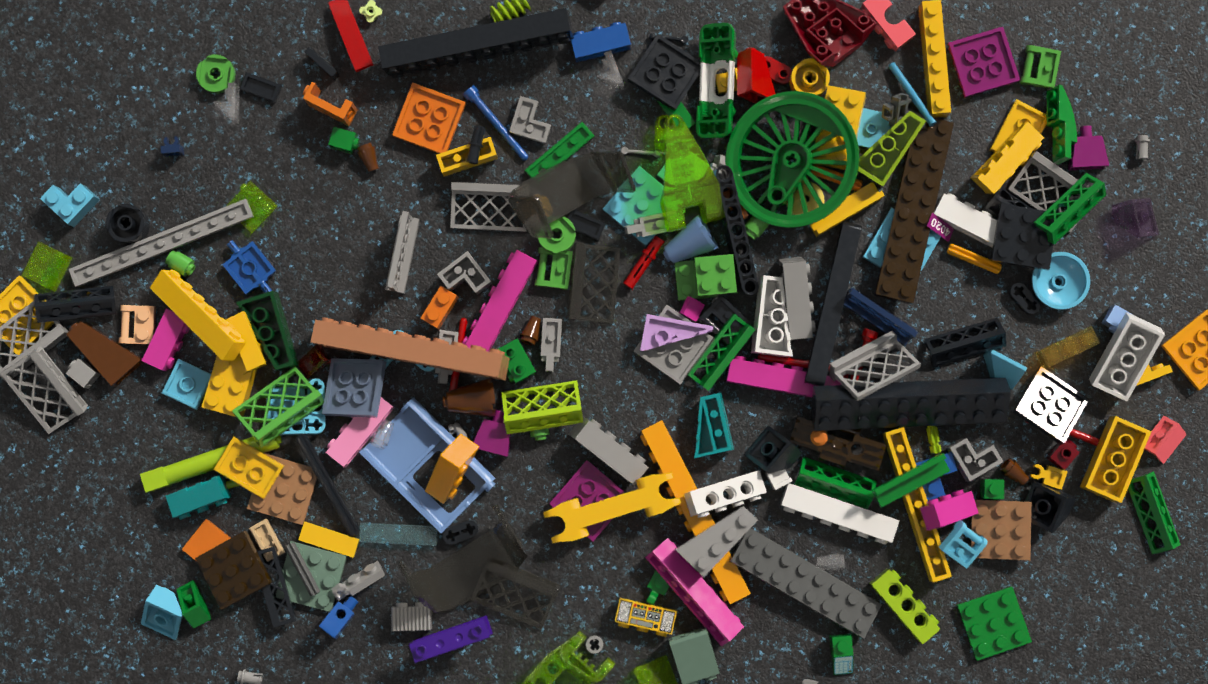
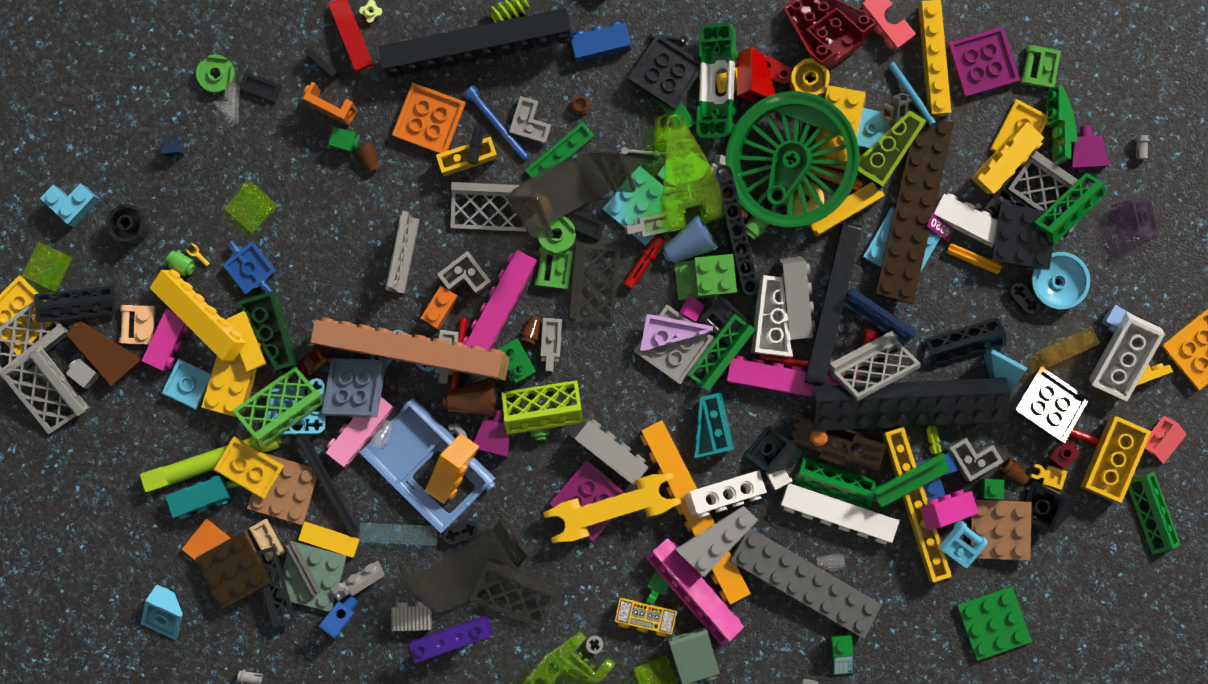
(161, 243): light grey plate -> none
(193, 604): green slope -> none
(196, 253): none -> yellow hand
(580, 104): none -> reddish brown plate
(612, 77): clear slope -> none
(929, 625): lime brick -> none

